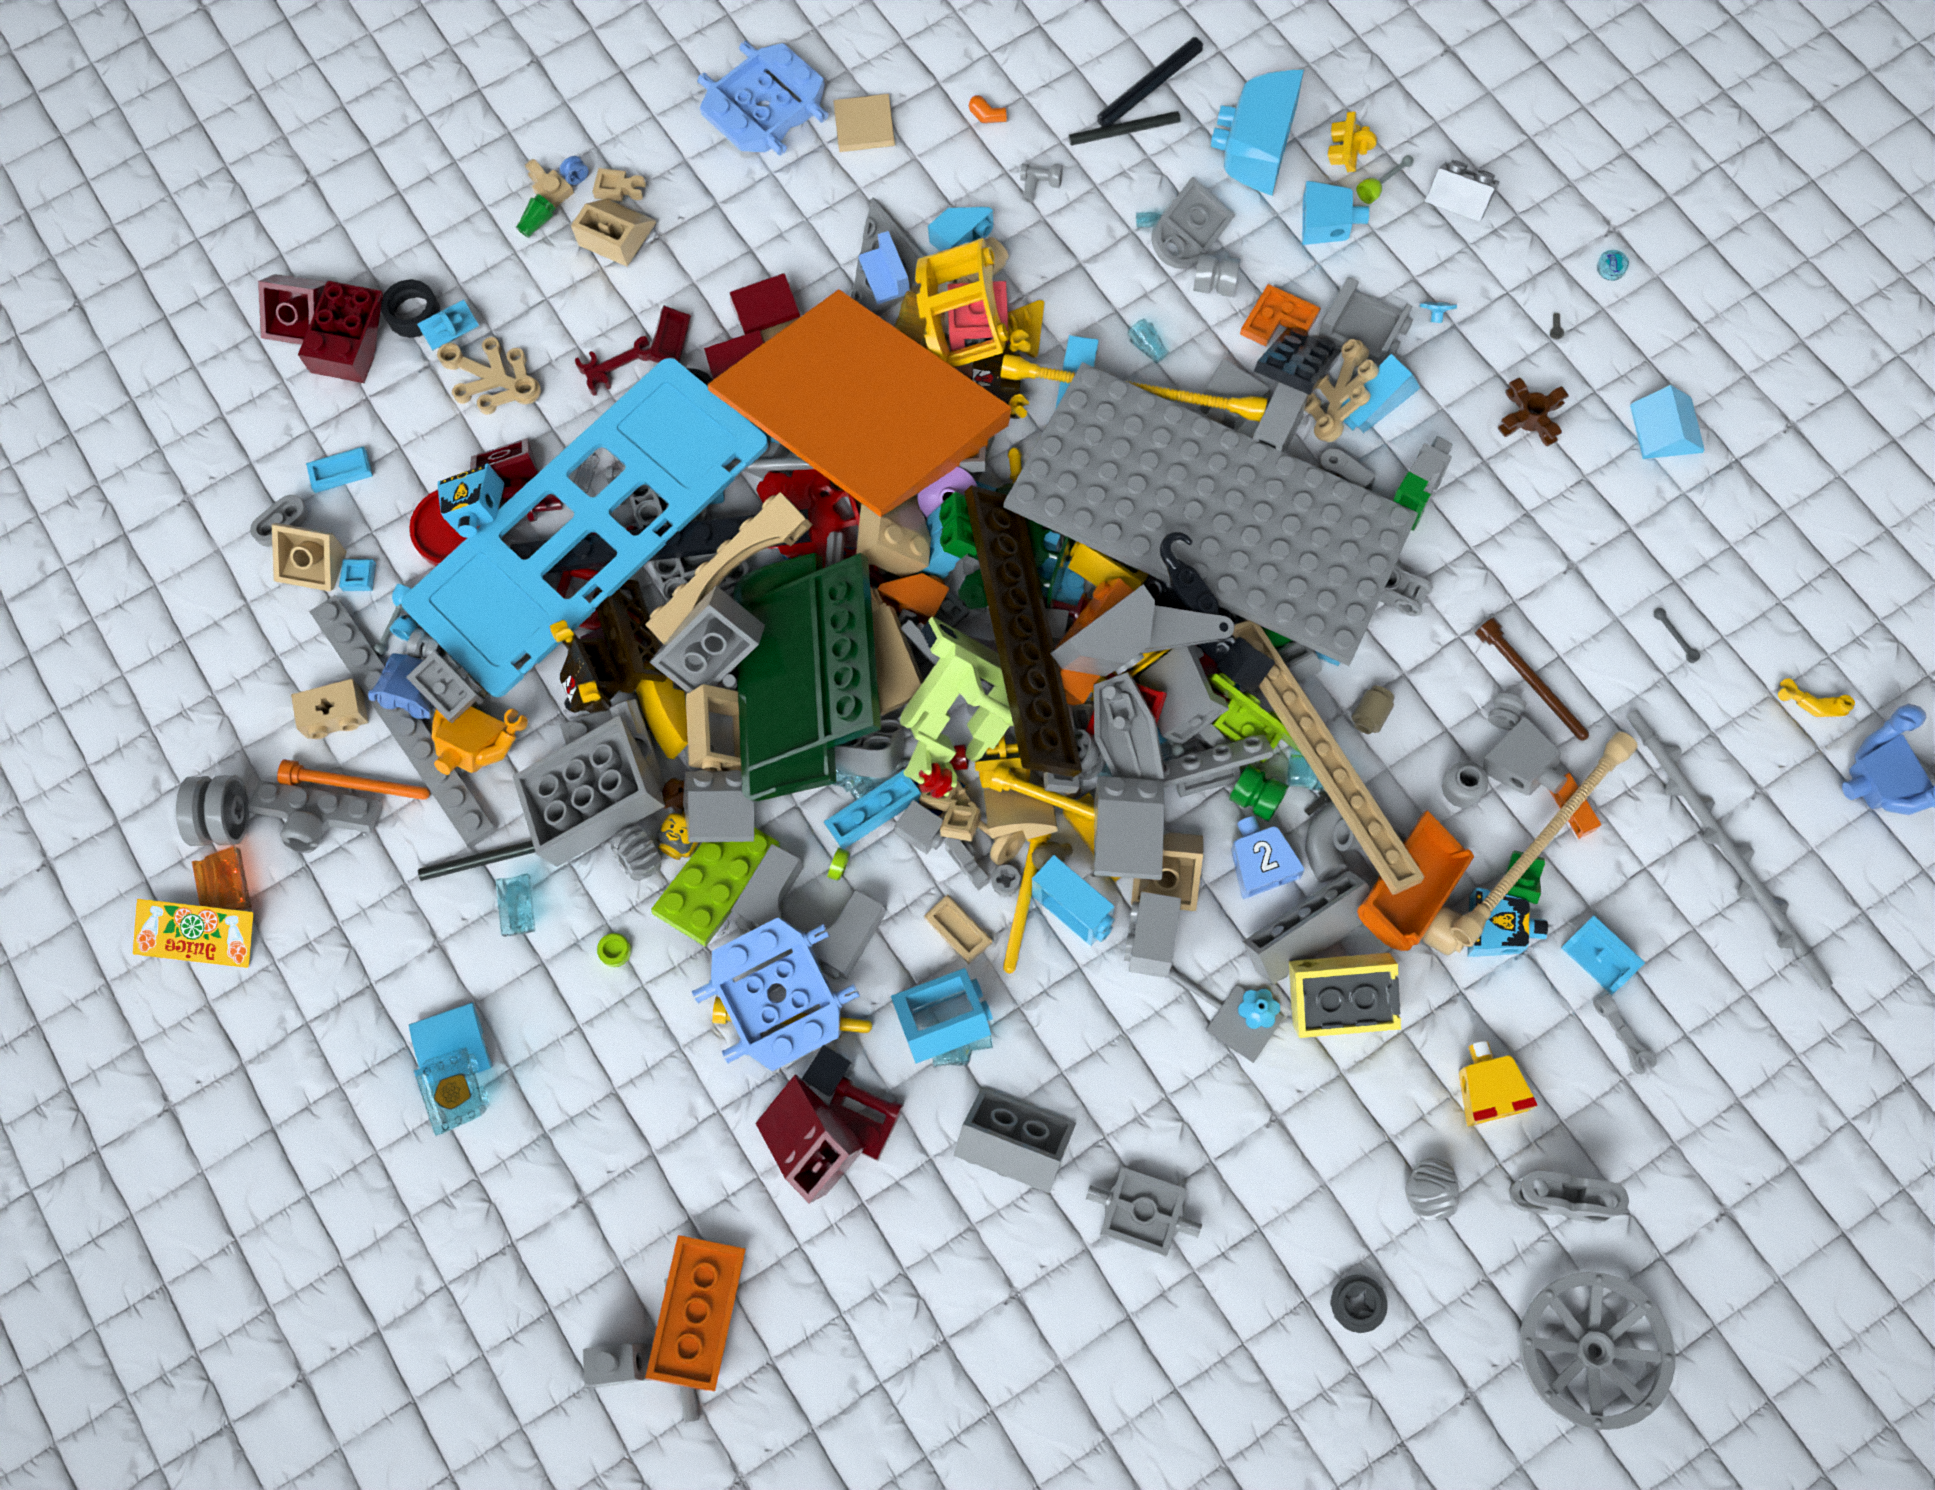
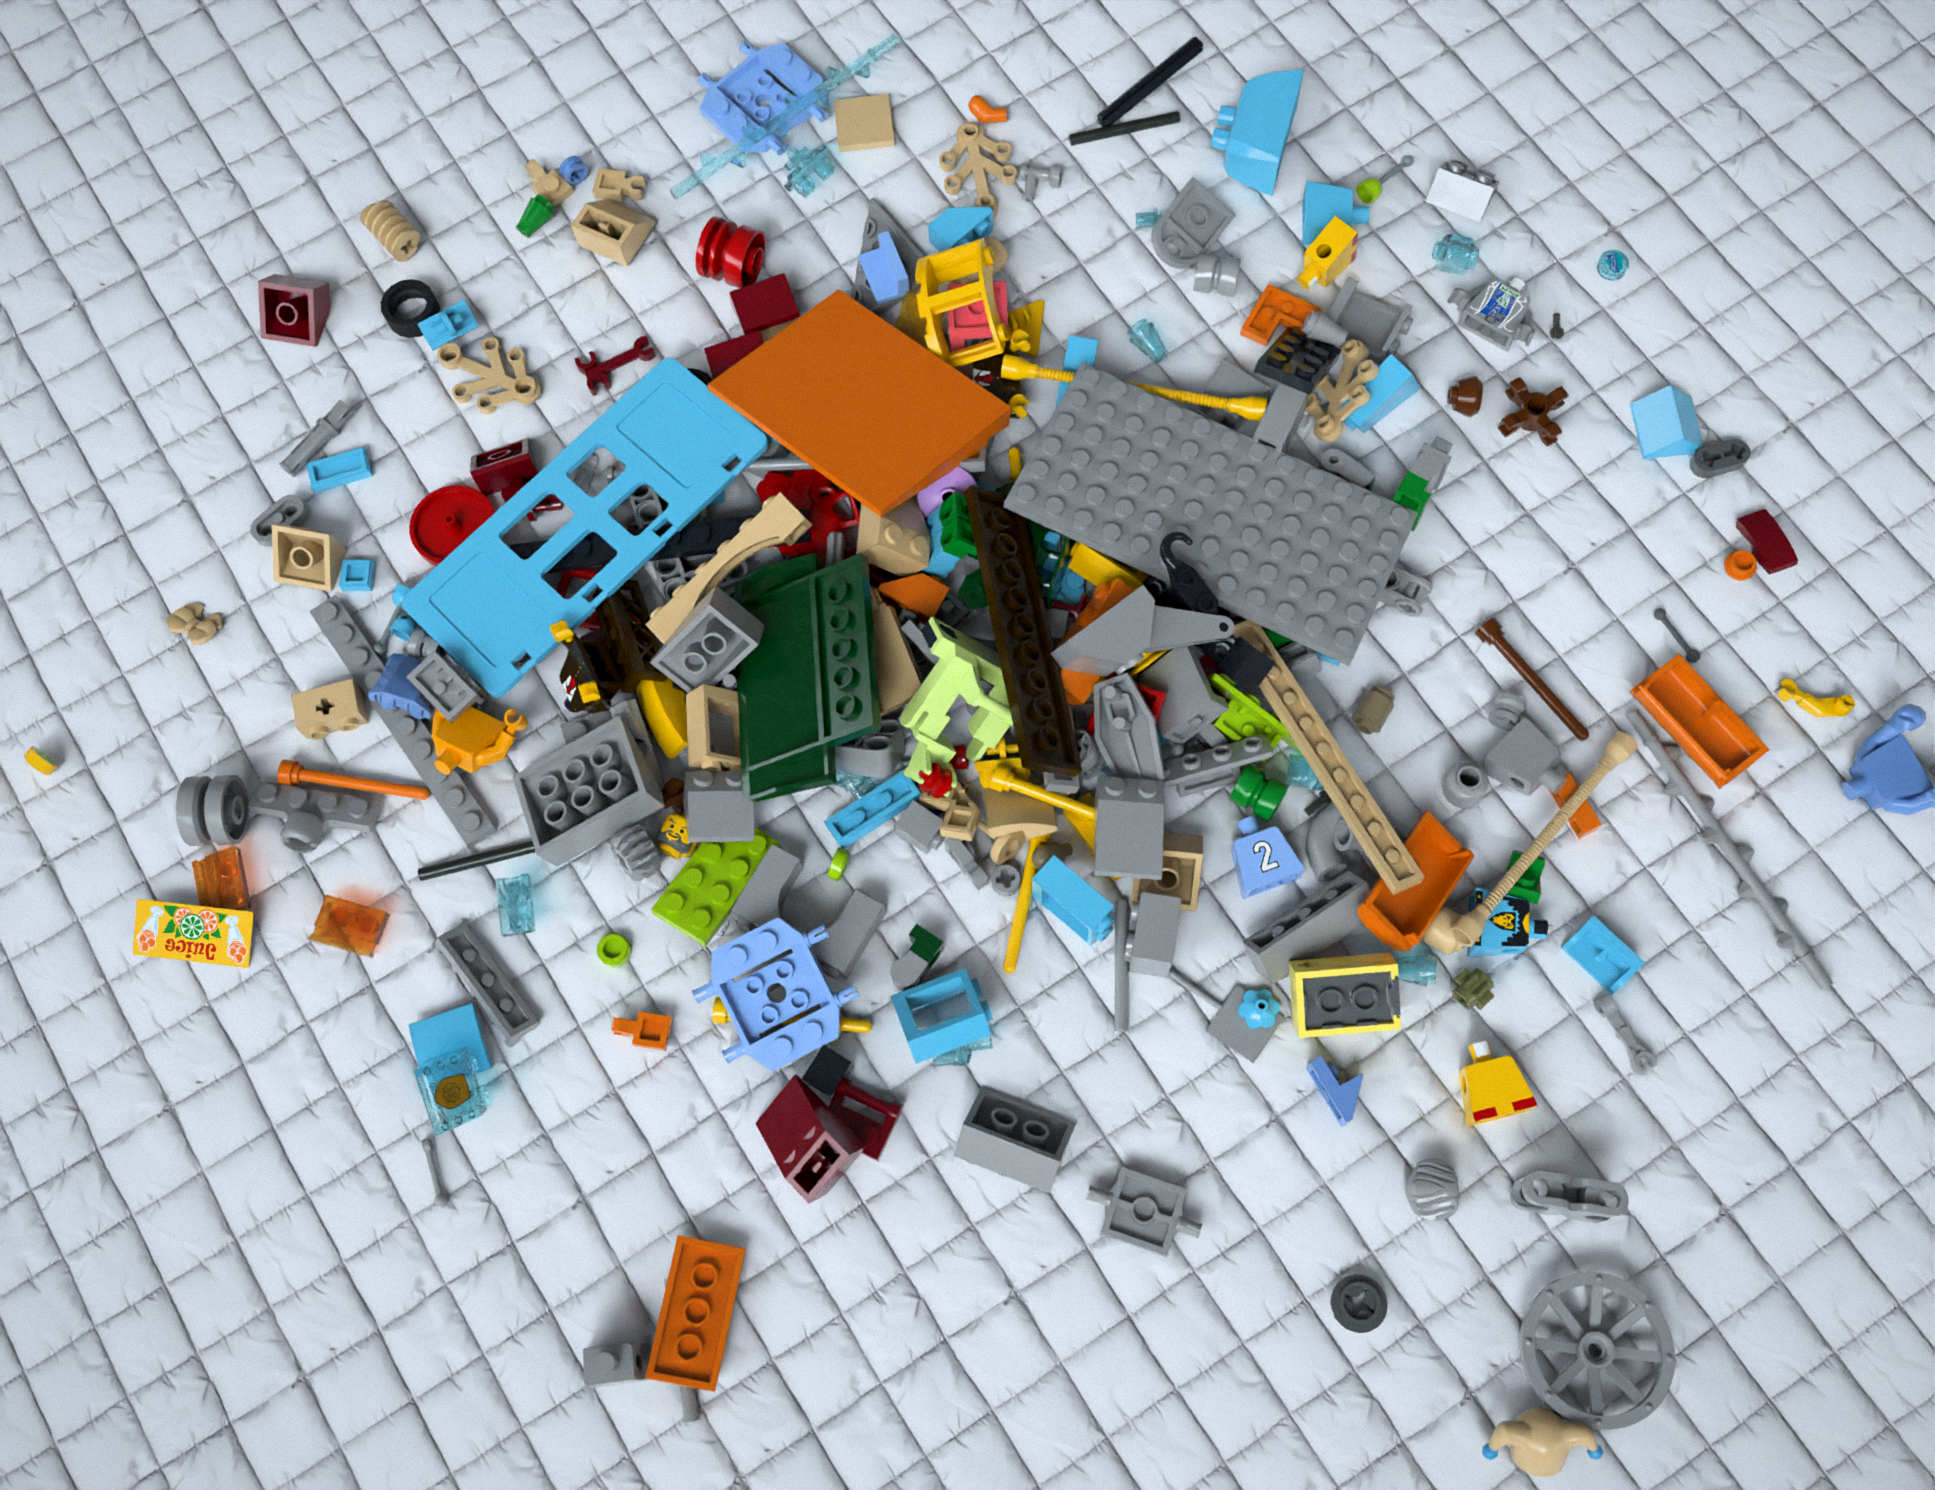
(40, 760): none -> yellow tile
(186, 620): none -> tan piece
(320, 434): none -> light grey pin
(343, 332): dark red slope -> none
(349, 926): none -> clear orange plate
(391, 229): none -> tan piece
(440, 1199): none -> light grey hinge
(470, 499): medium azure torso -> none
(487, 983): none -> light grey hinge
(648, 1031): none -> orange plate
(669, 335): dark red tile -> none
(730, 252): none -> red wheel
(777, 124): none -> clear light blue plant
(816, 162): none -> clear light blue hips
(919, 959): none -> leg
(958, 929): tan tile -> none
(977, 164): none -> tan plant
(1121, 966): none -> light grey bar
(1323, 328): none -> light grey cone
(1329, 254): none -> yellow torso
(1338, 1097): none -> medium blue slope
(1353, 139): yellow hips -> none
(1417, 969): none -> clear light blue cone
(1438, 309): medium azure plant -> none
(1455, 254): none -> clear light blue head
(1466, 396): none -> reddish brown cone
(1473, 989): none -> olive gear
(1496, 312): none -> light grey torso
(1541, 1441): none -> tan piece
(1699, 721): none -> orange container
(1721, 463): none -> dark grey beam
(1740, 565): none -> orange plate
(1768, 541): none -> dark red slope

